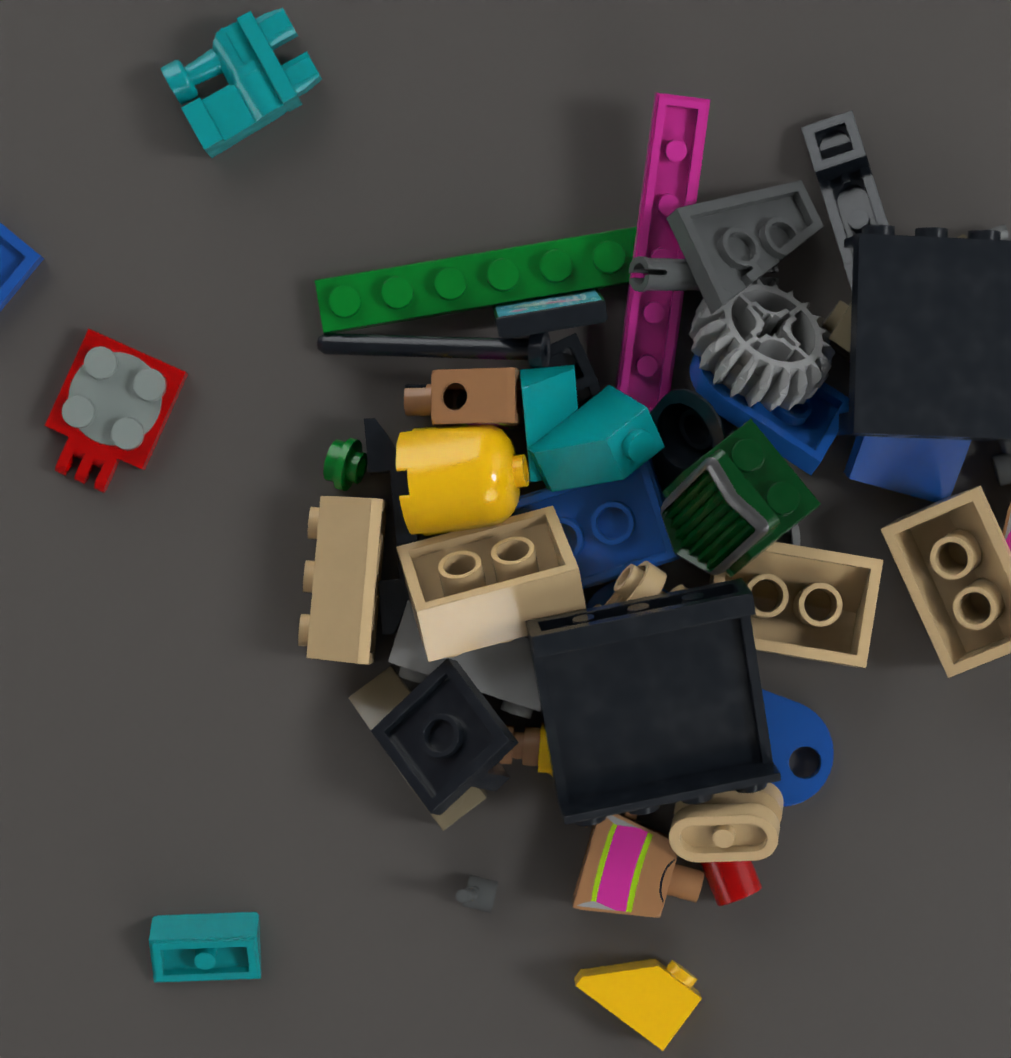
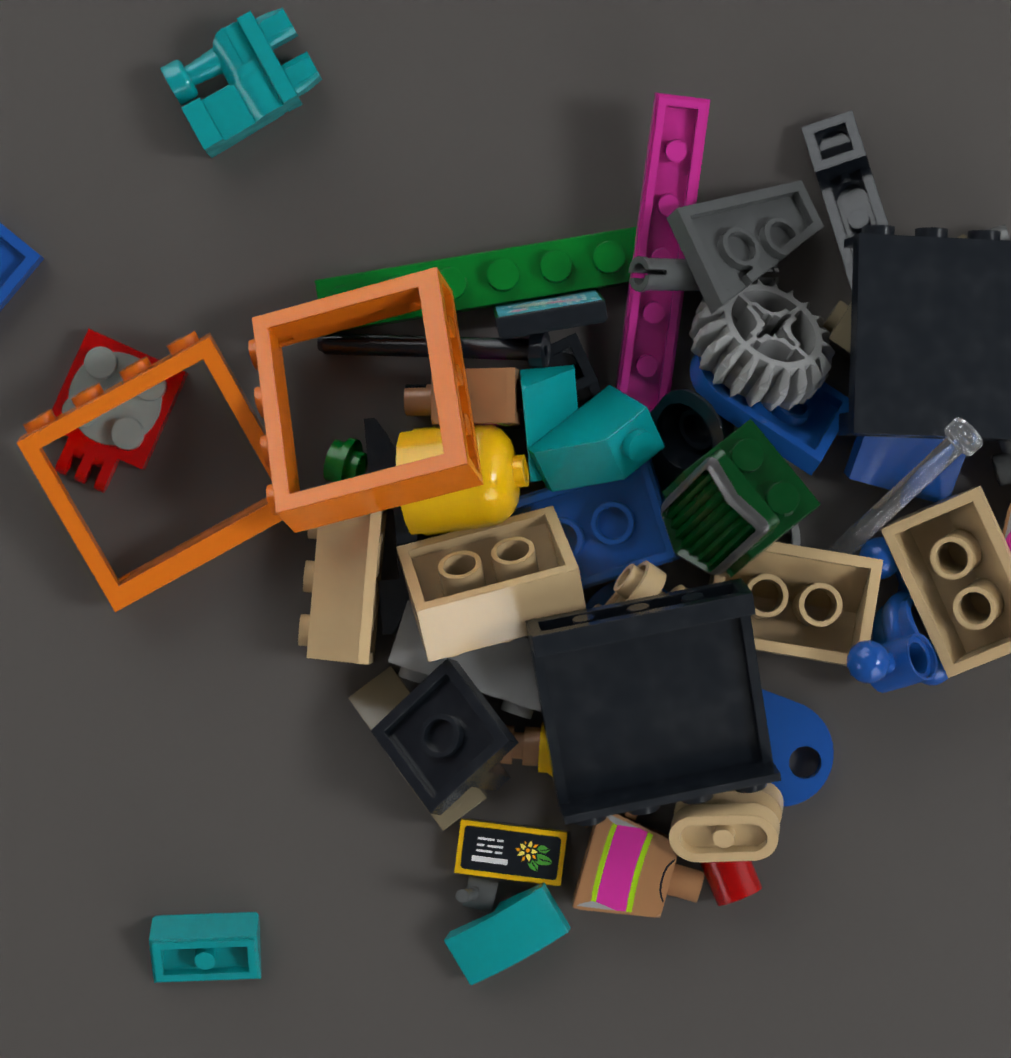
(95, 402): none -> orange window
(387, 488): none -> orange window
(508, 934): none -> teal slope
(510, 852): none -> tile
(644, 995): yellow slope -> none
(898, 651): none -> blue piece
(960, 439): none -> clear bar

